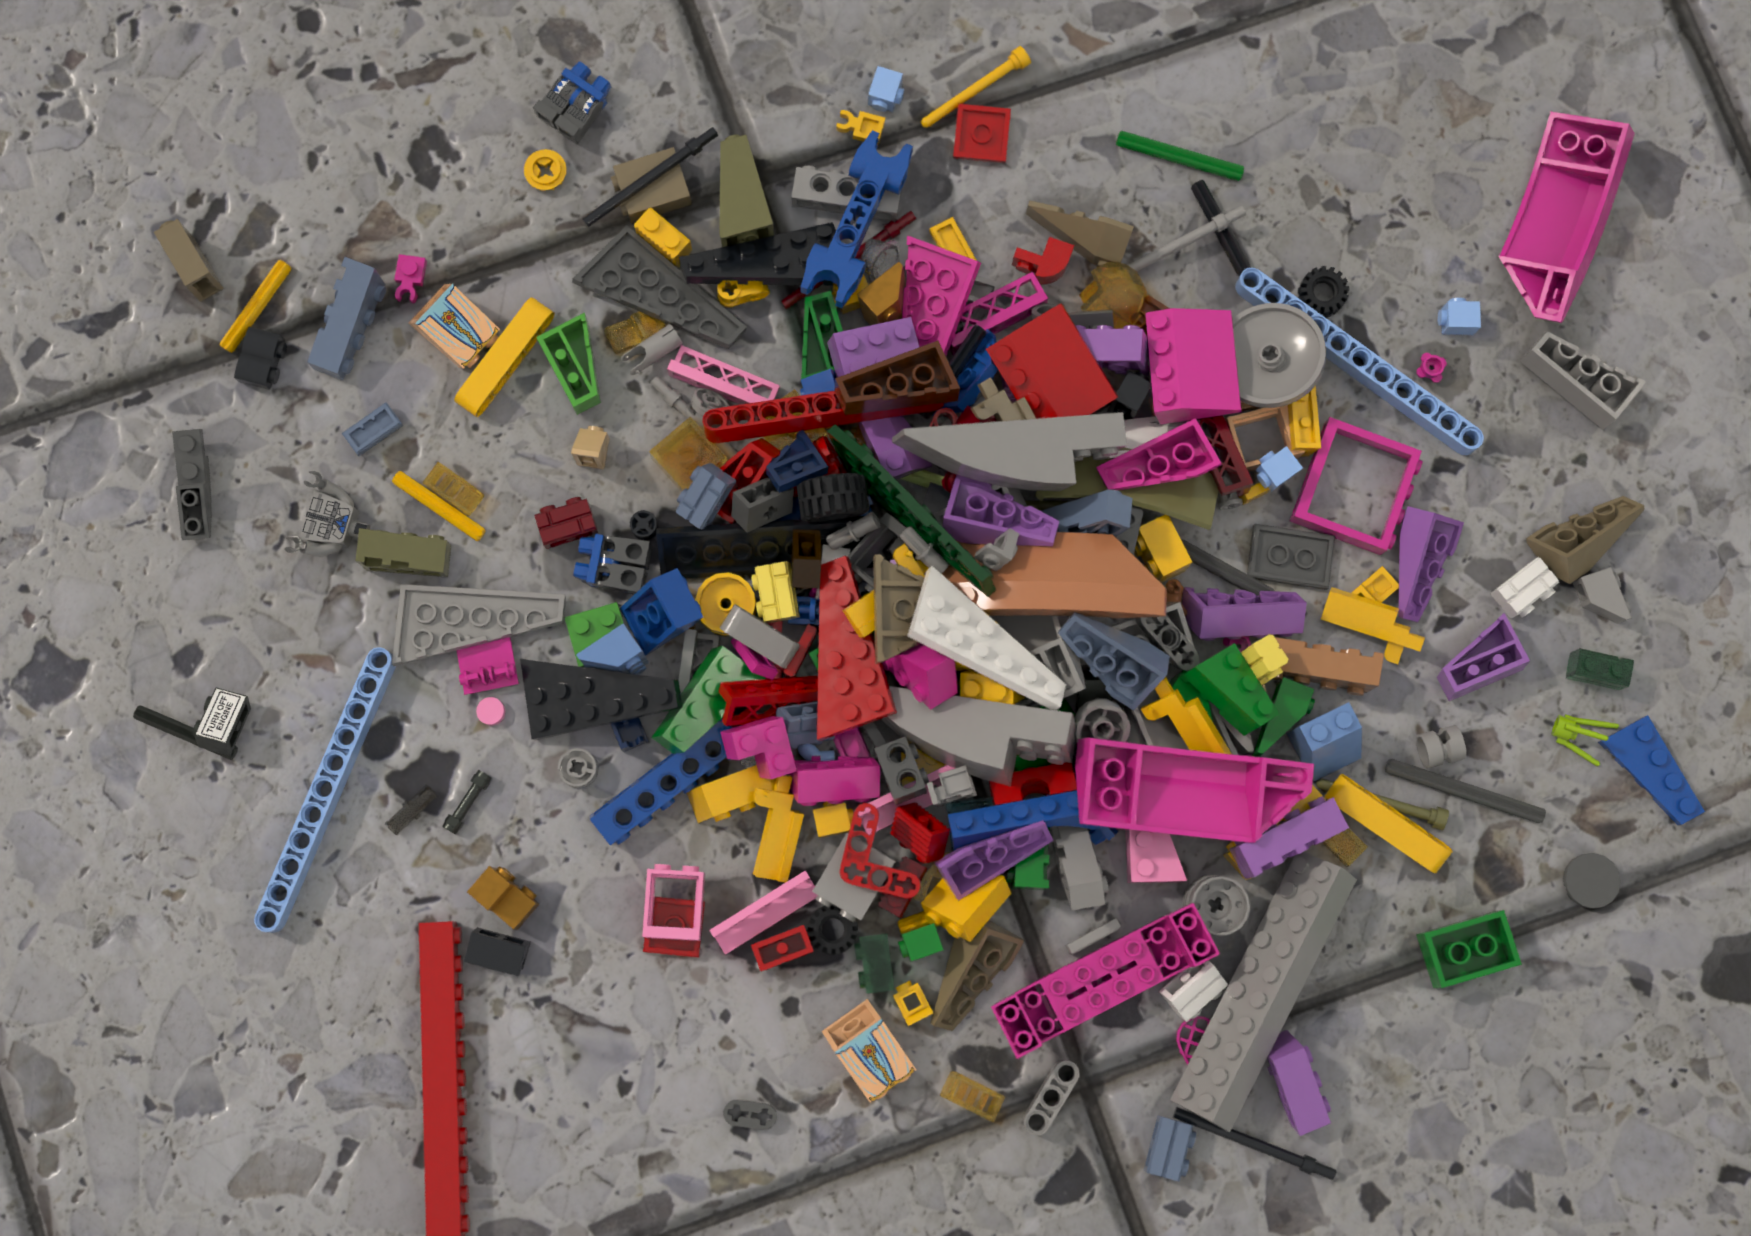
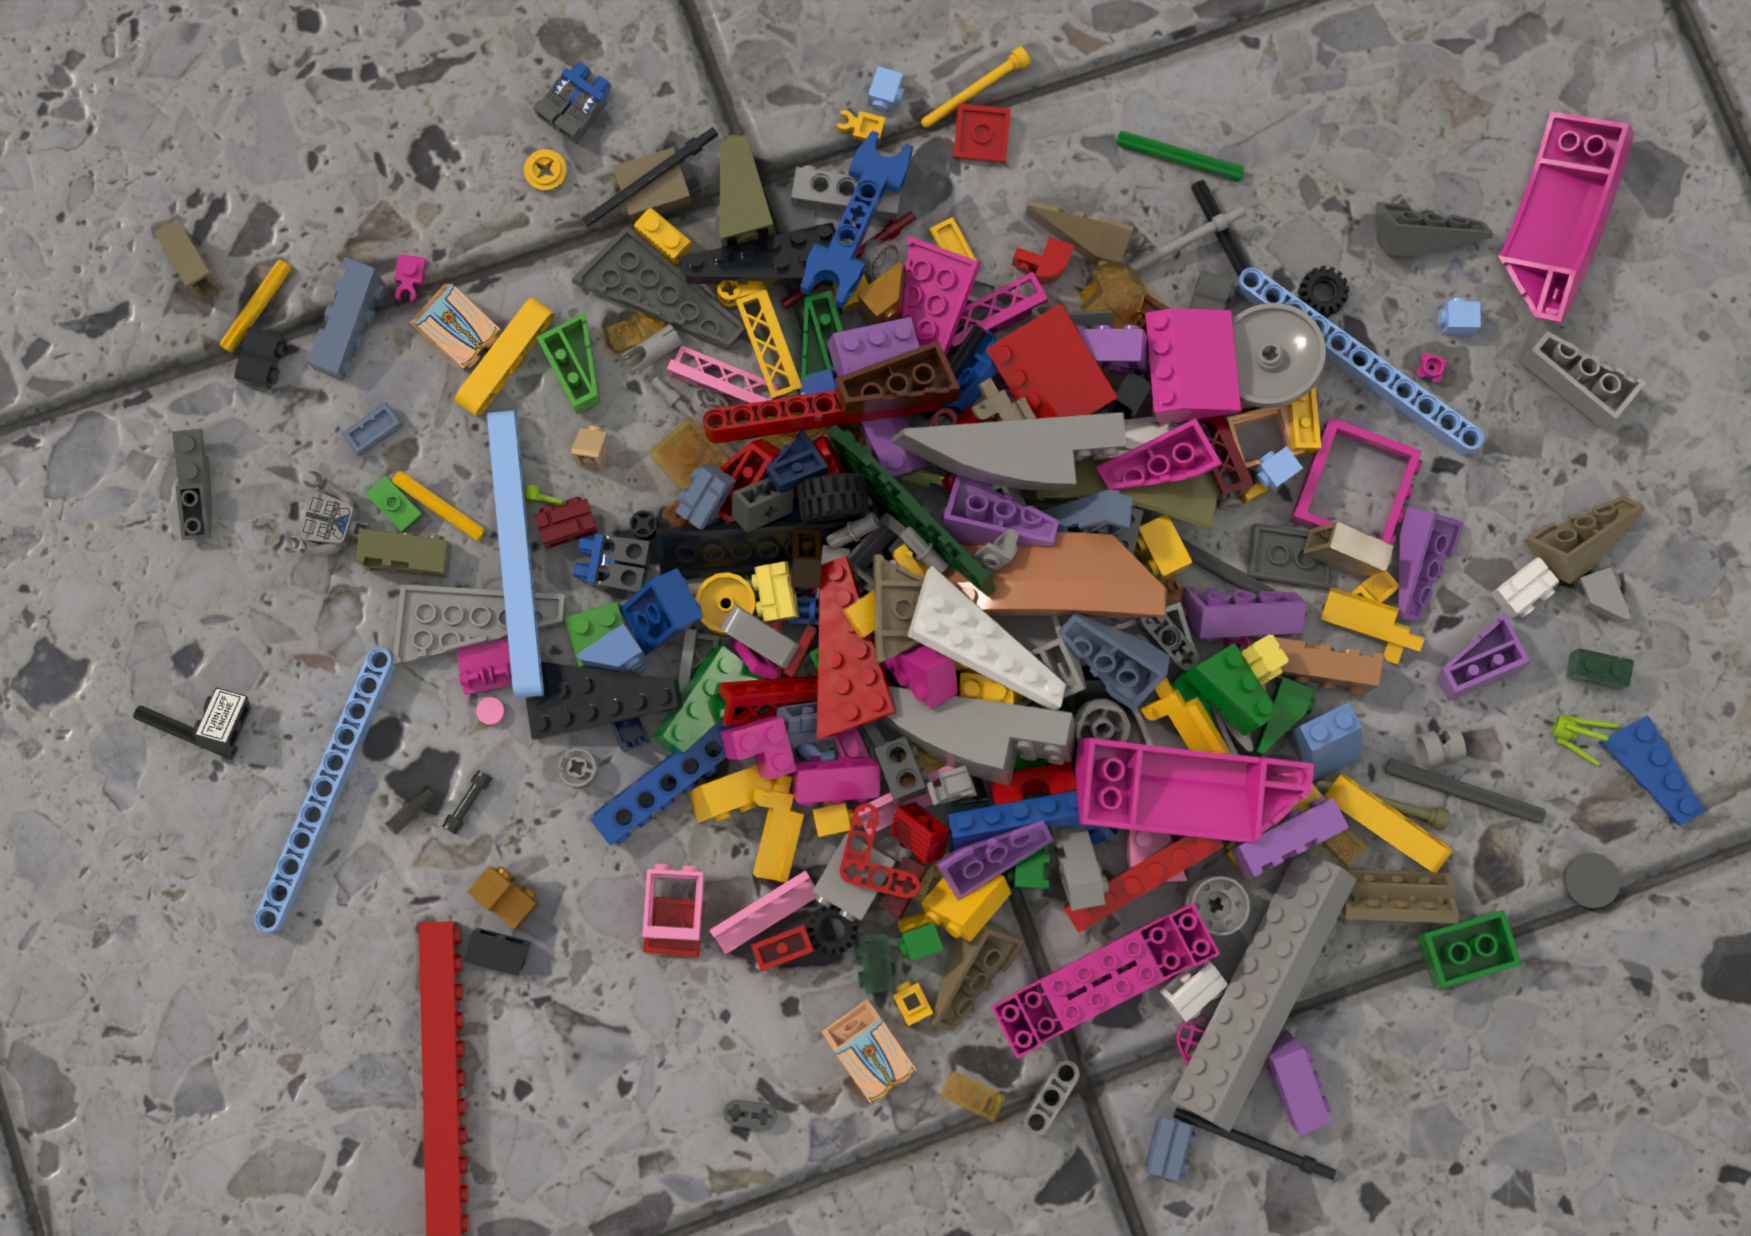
(394, 504): none -> bright green plate
(468, 497): clear yellow slope -> none
(515, 555): none -> light blue beam
(533, 495): none -> lime hand
(669, 514): none -> clear orange plate
(776, 335): none -> yellow fence
(1093, 936): light grey tile -> none
(1145, 876): none -> red arch
(1212, 291): none -> dark grey brick
(1348, 549): none -> dark tan brick
(1401, 896): none -> dark tan brick
(1415, 233): none -> dark grey wedge

